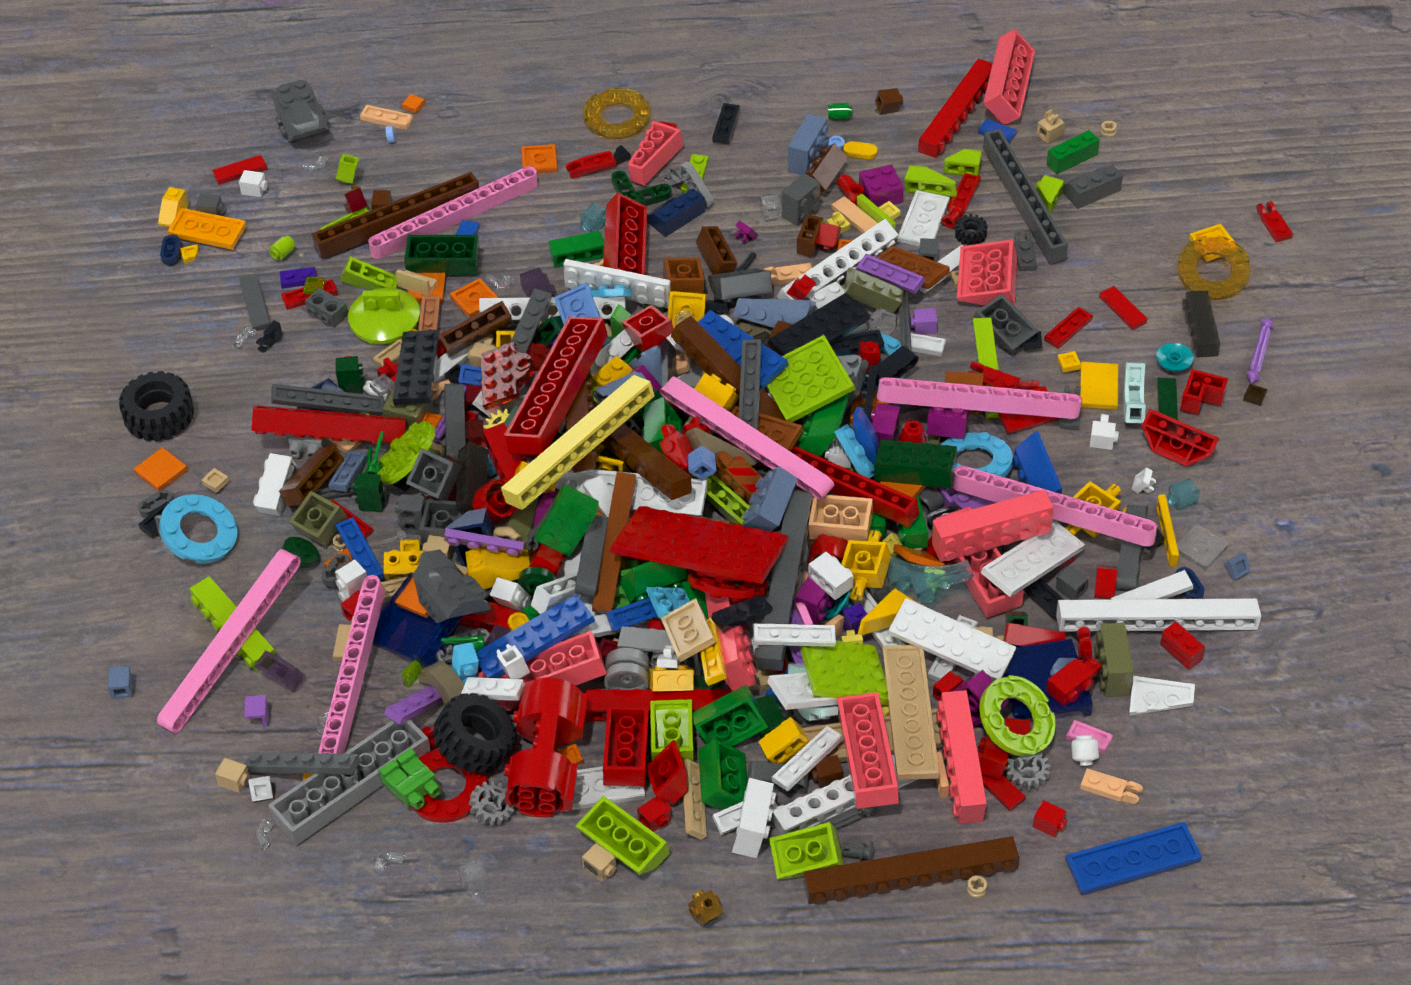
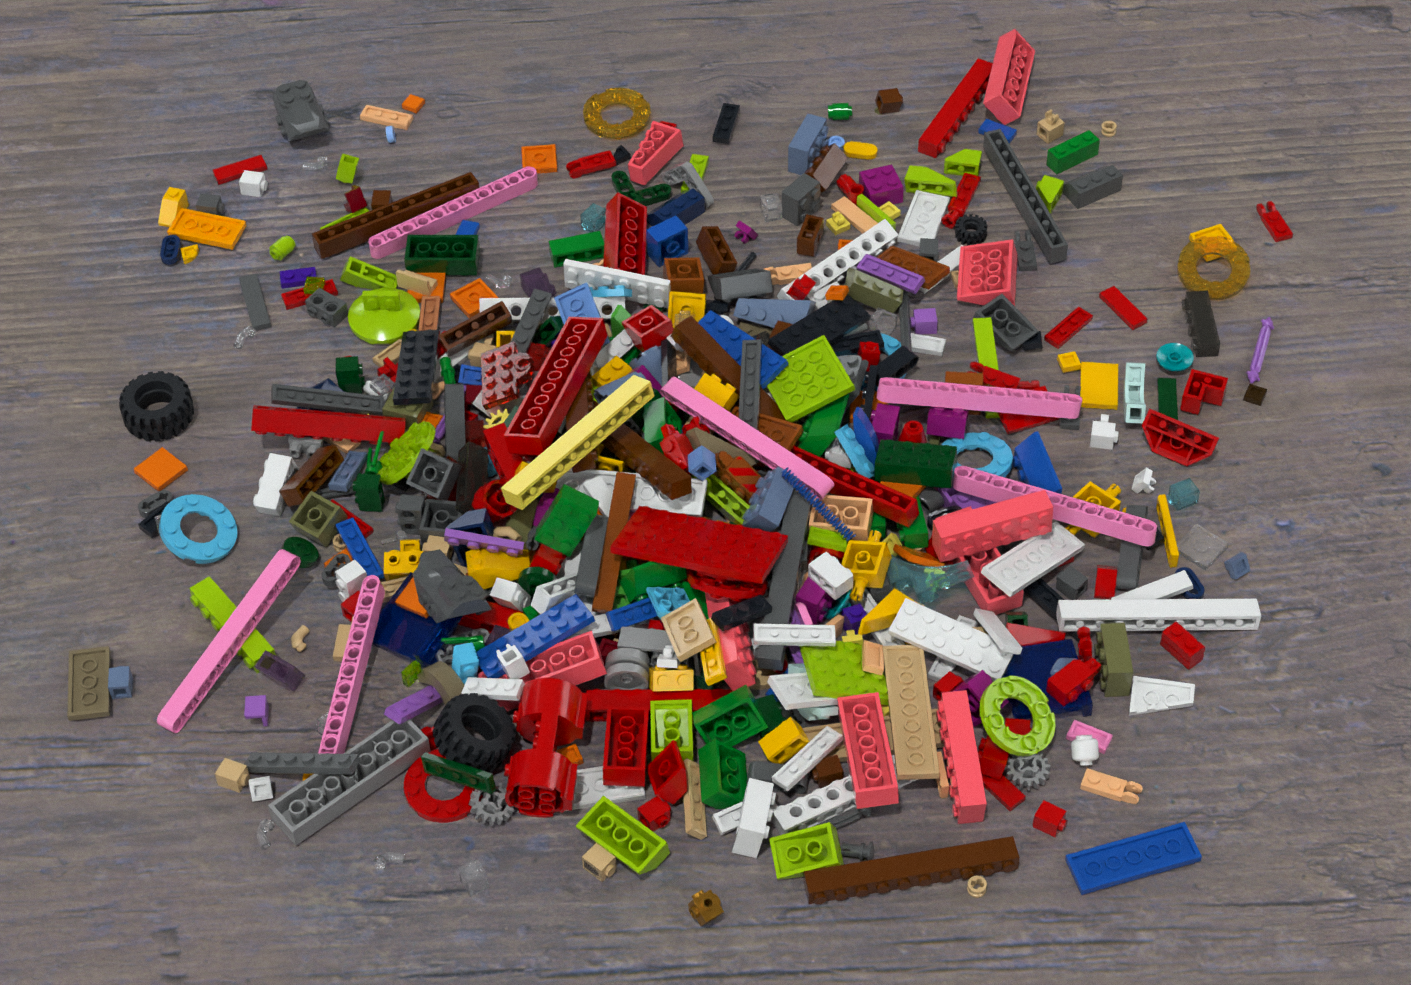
(88, 683): none -> dark tan plate
(215, 480): tan plate -> none
(271, 335): black plate -> none
(297, 638): none -> tan arm
(409, 779): bright green hips -> none
(447, 371): none -> green axle
(458, 773): none -> dark green tile
(667, 240): none -> blue brick
(826, 515): none -> blue piece
(826, 539): none -> lime tile
(828, 236): red brick -> none
(837, 292): none -> orange tile
(872, 657): none -> light nougat tile
(997, 631): none -> white tile

